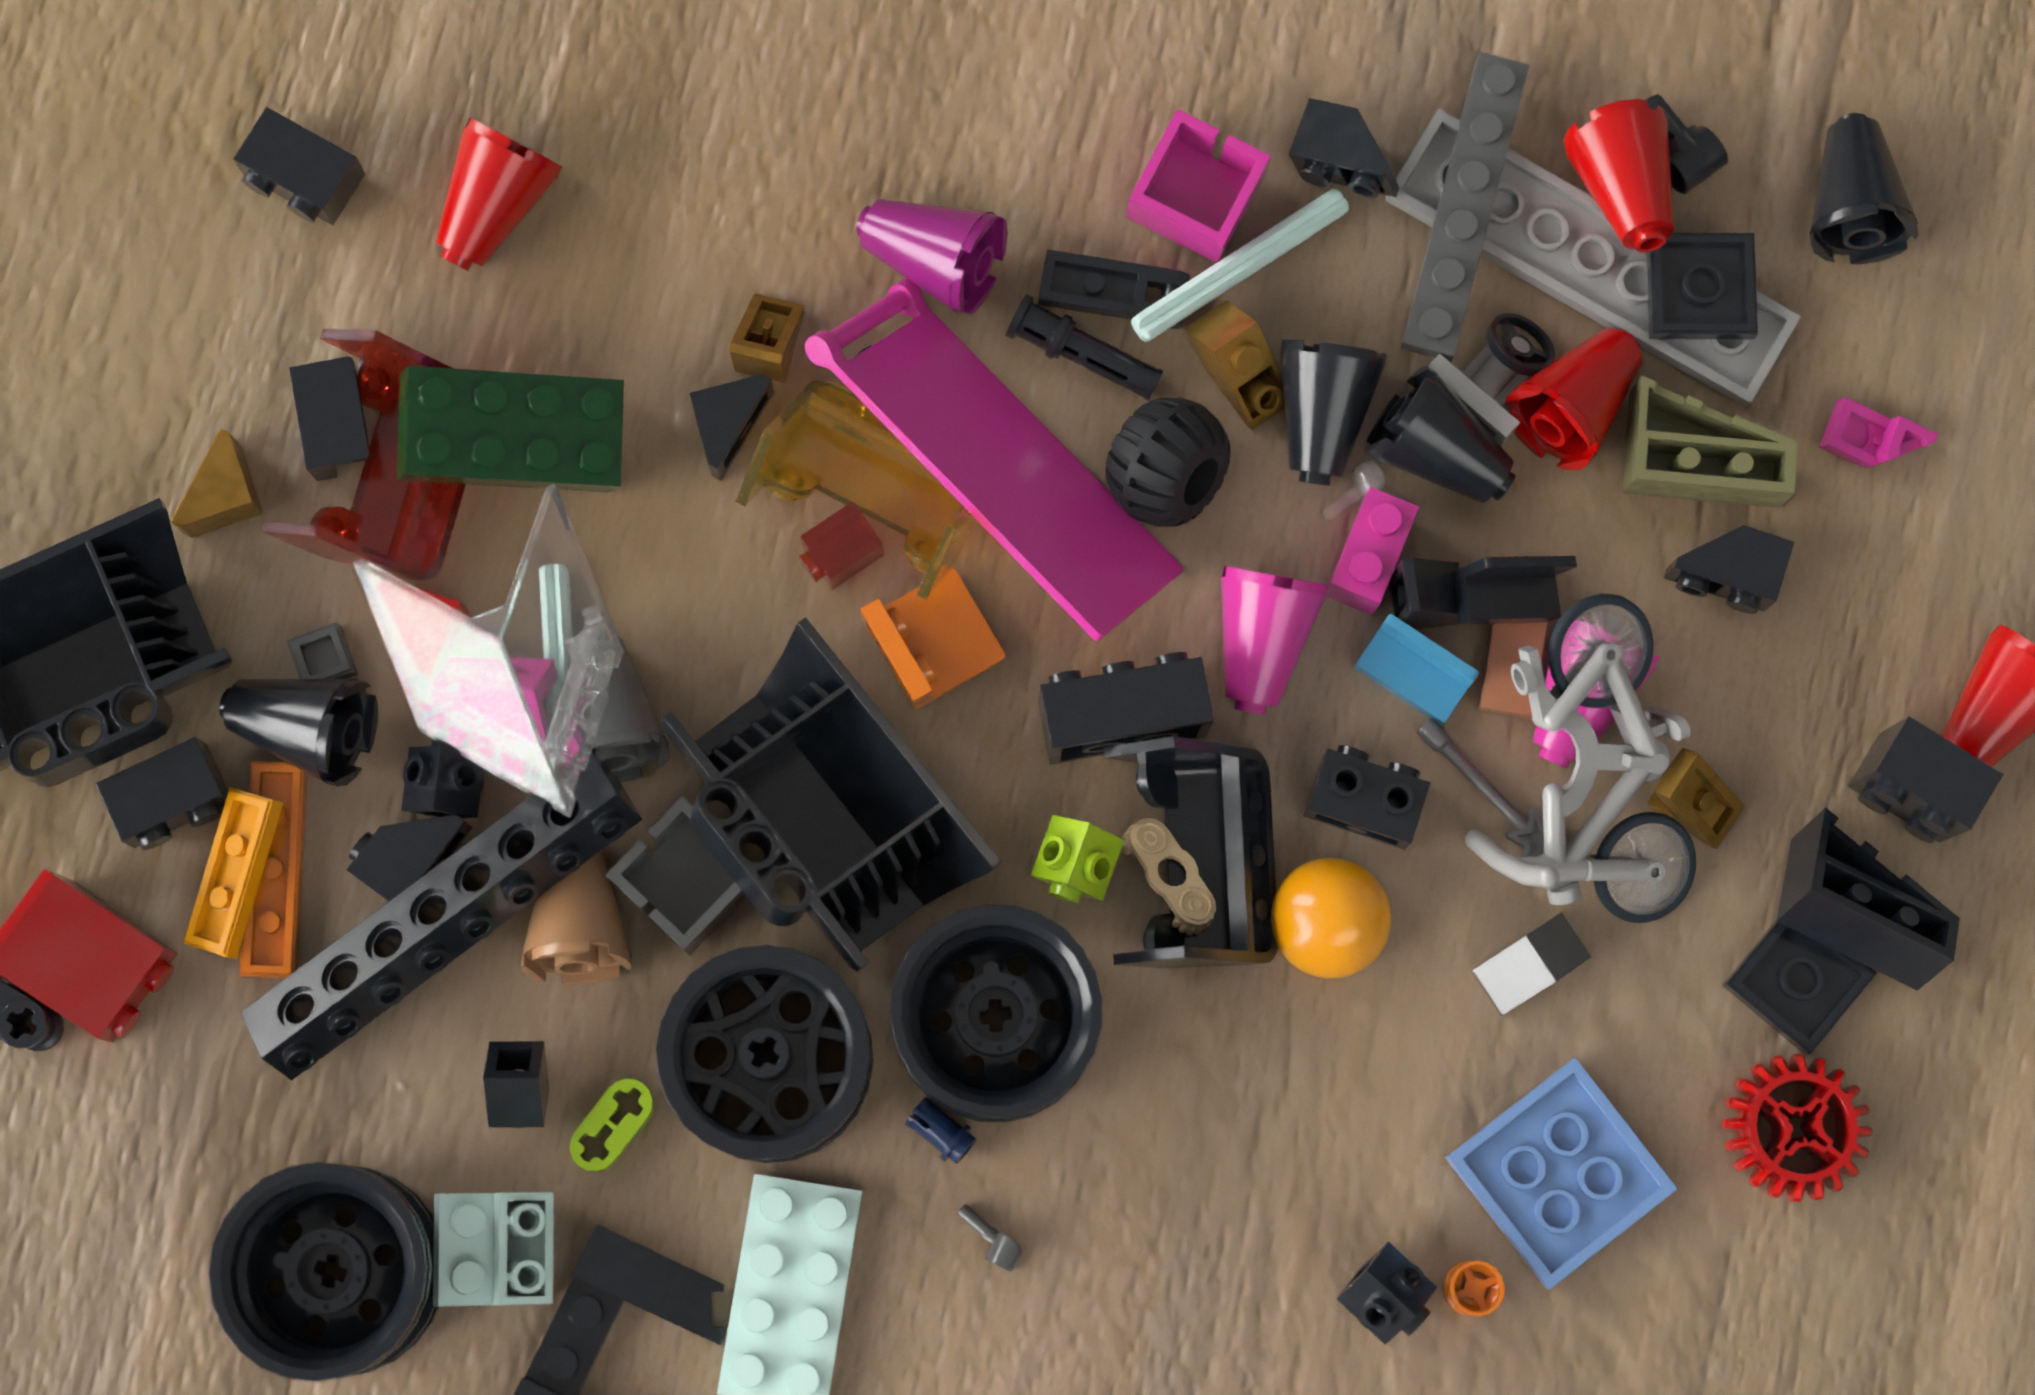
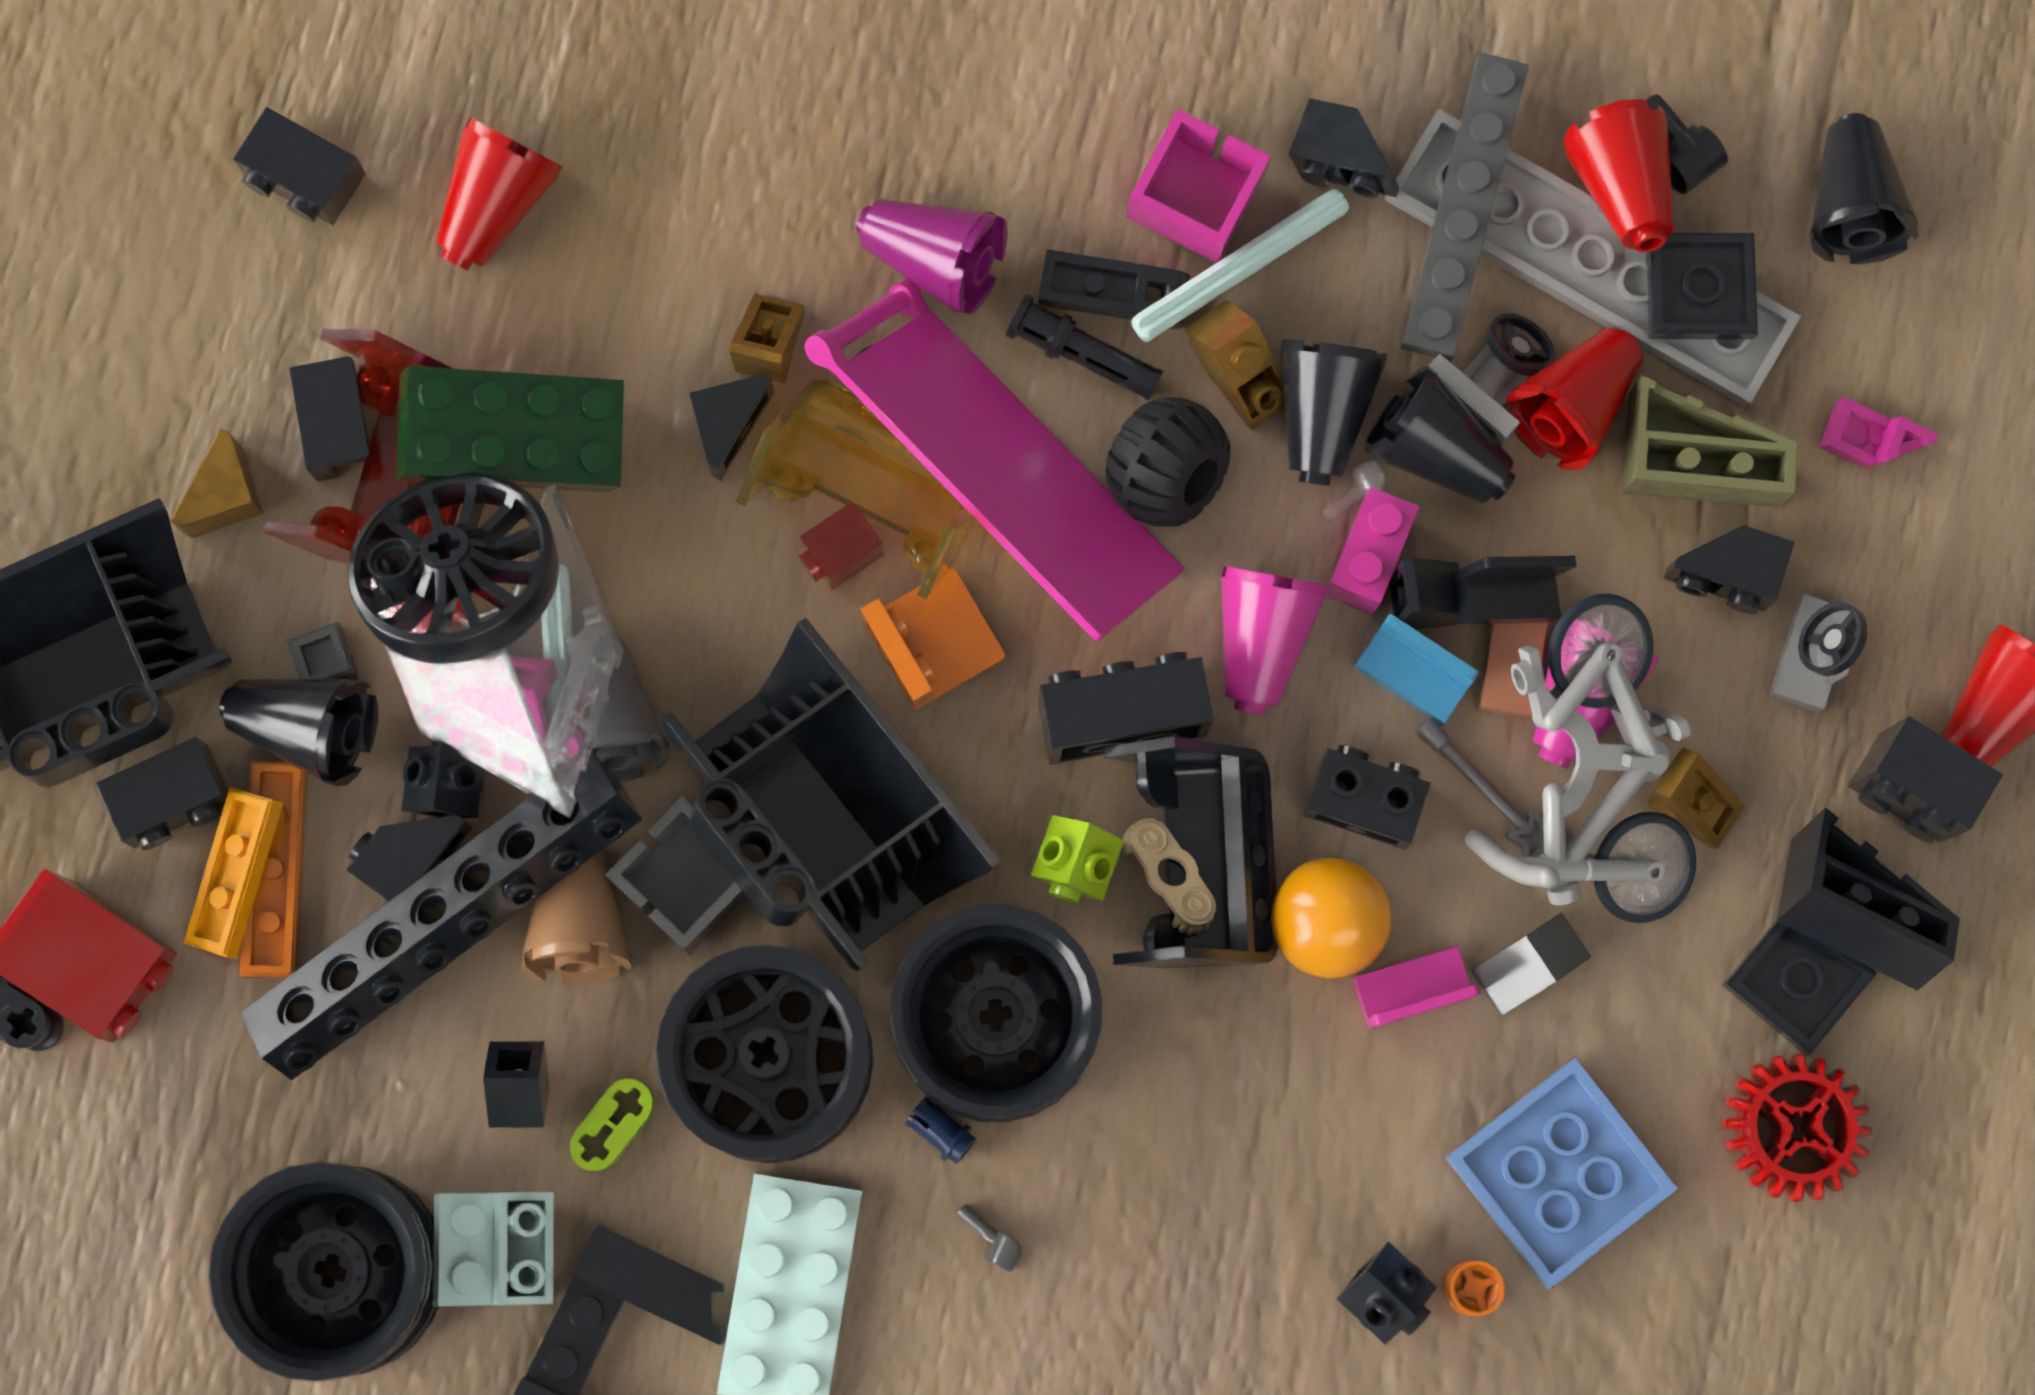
(451, 565): none -> black piece
(1414, 988): none -> dark pink panel
(1818, 651): none -> light grey piece

